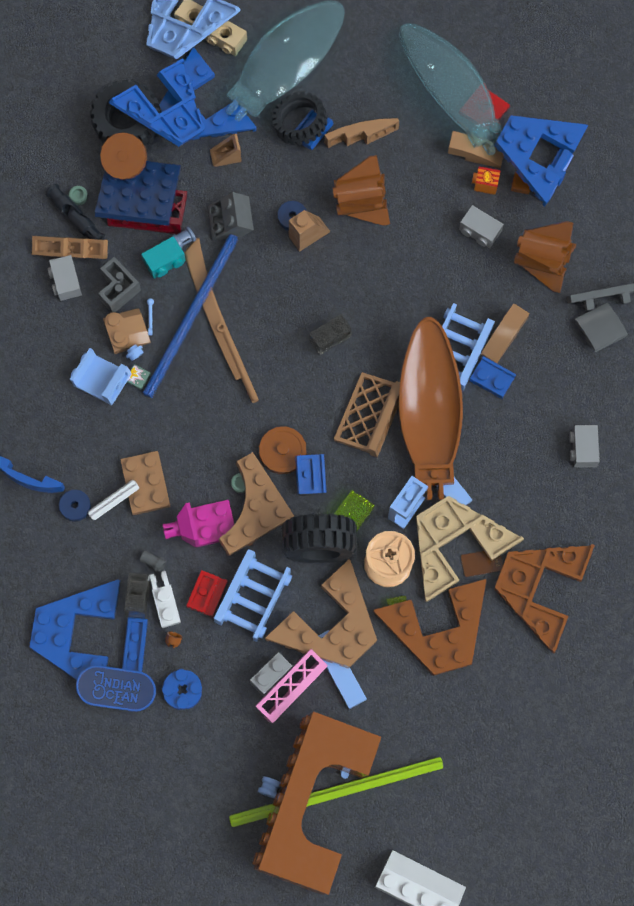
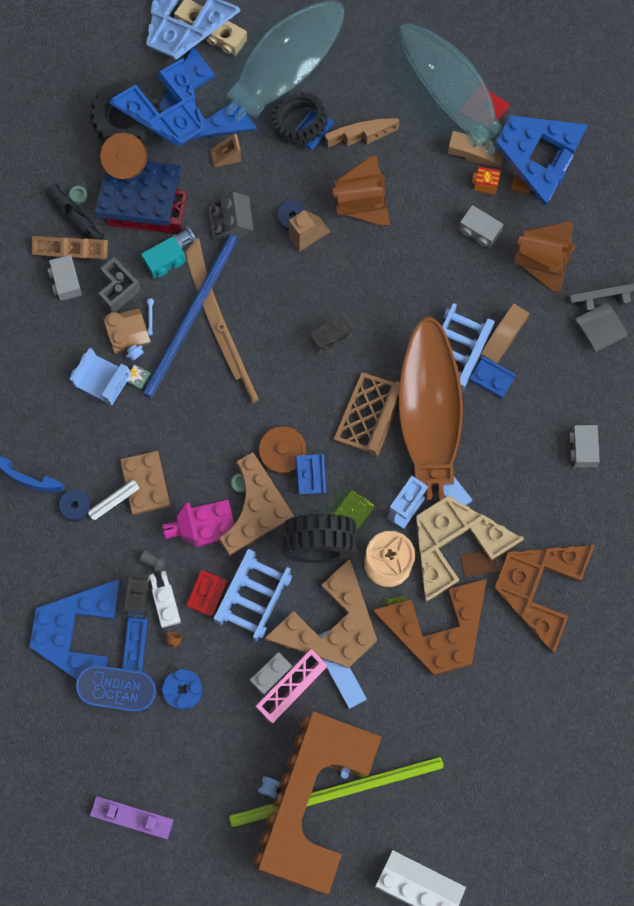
(132, 818): none -> medium lavender hinge

